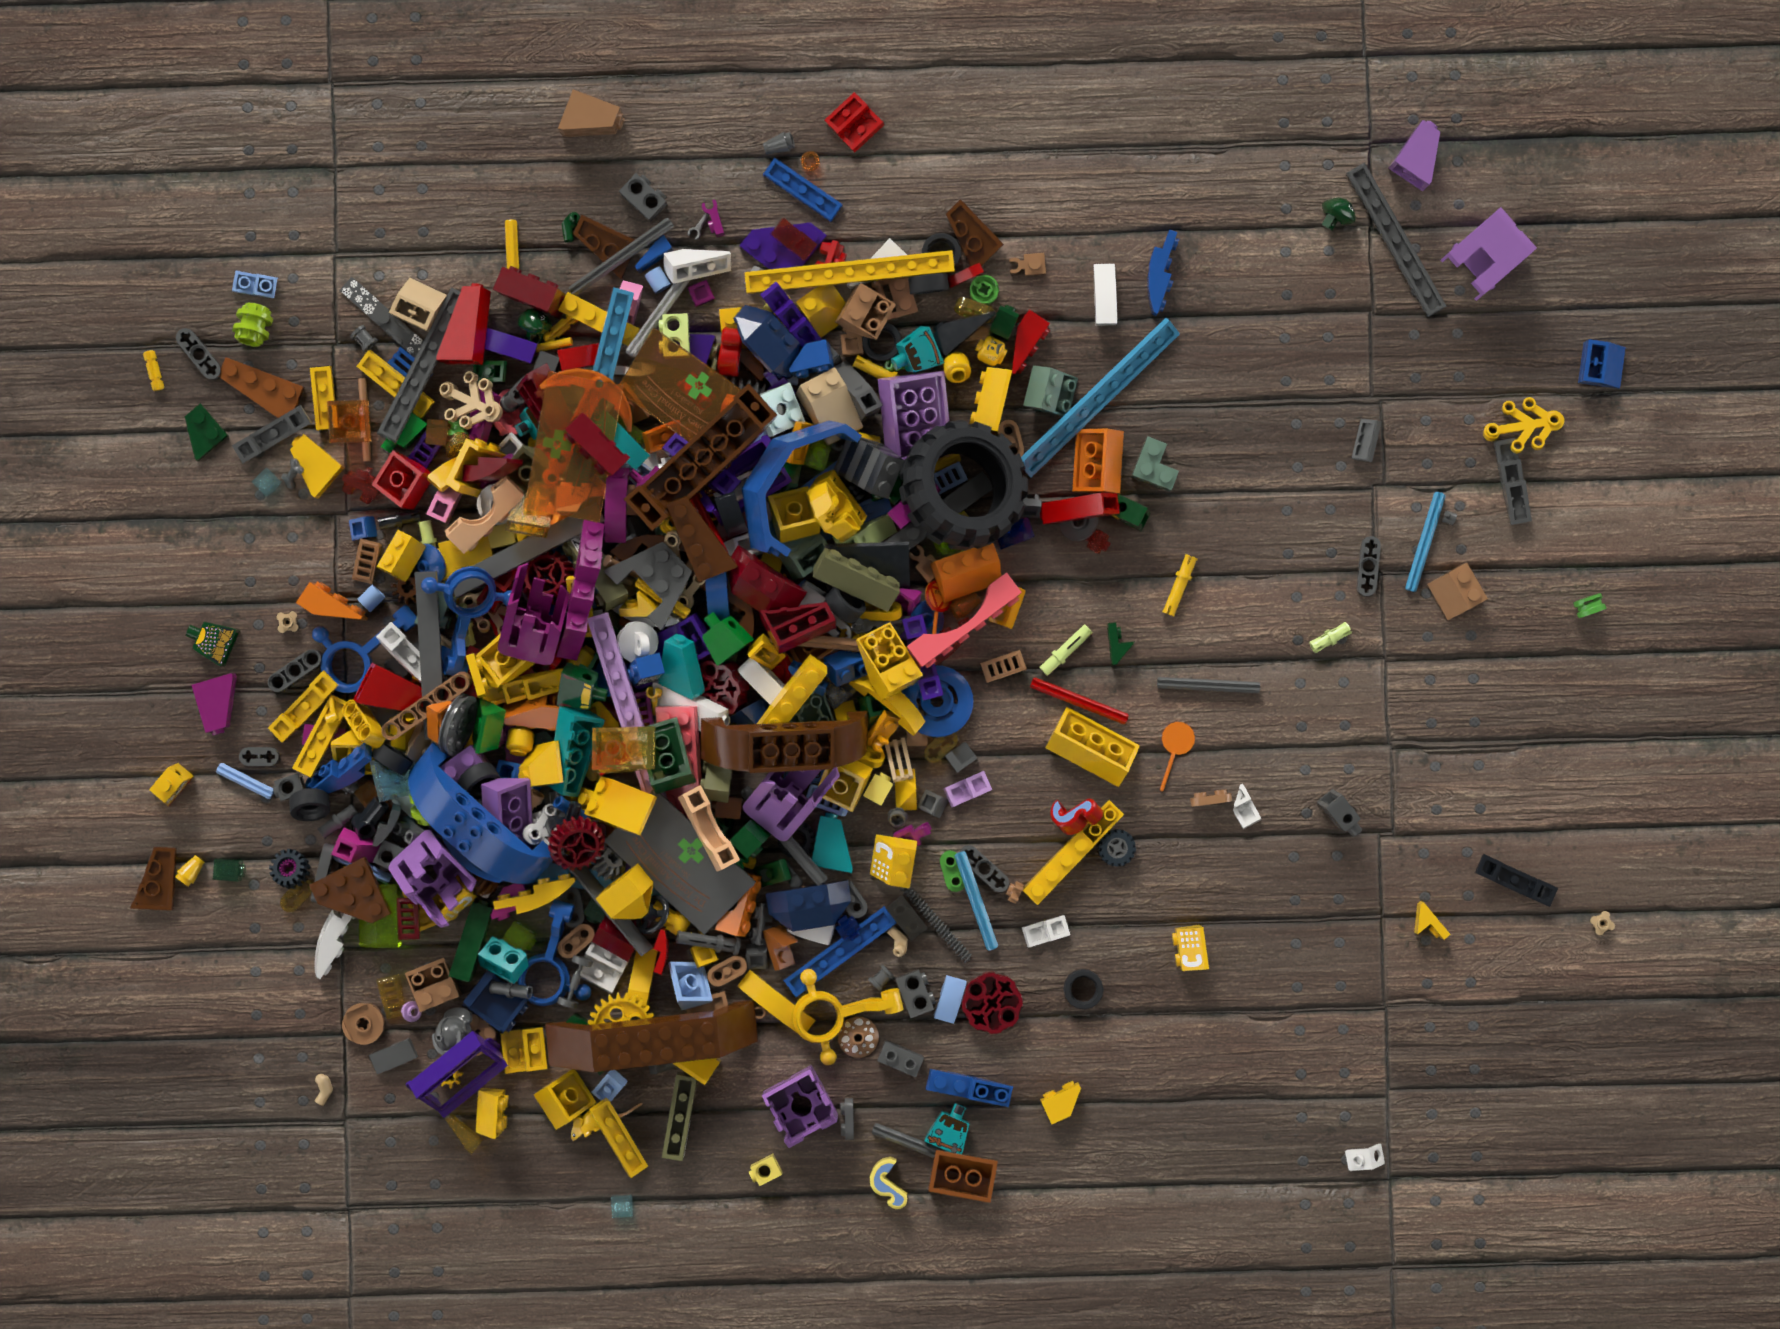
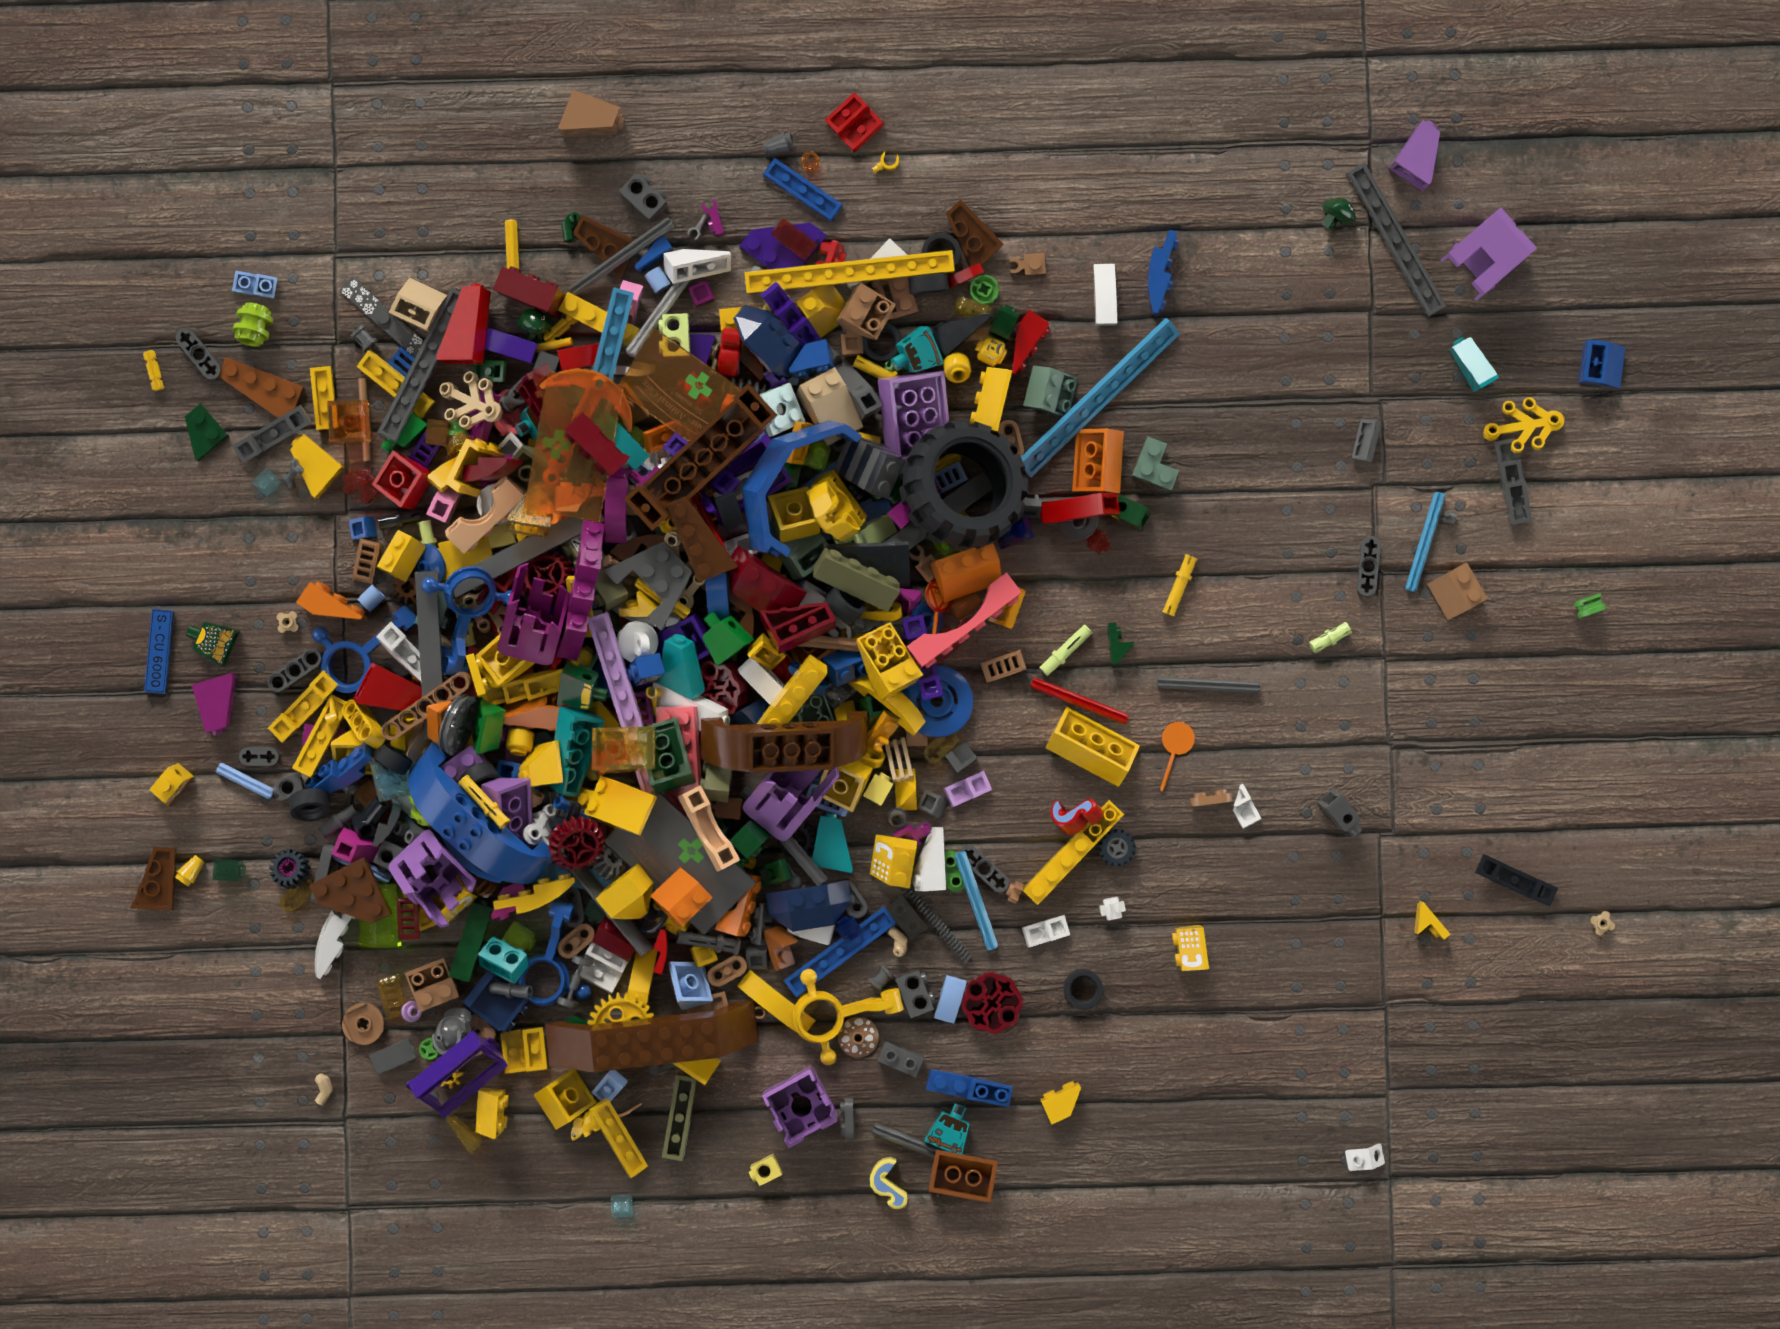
(159, 651): none -> blue tile
(428, 1052): none -> bright green wheel
(468, 784): none -> yellow pin
(681, 897): none -> orange slope
(881, 165): none -> yellow piece
(930, 867): none -> white slope
(1112, 908): none -> white gear
(1472, 363): none -> slope

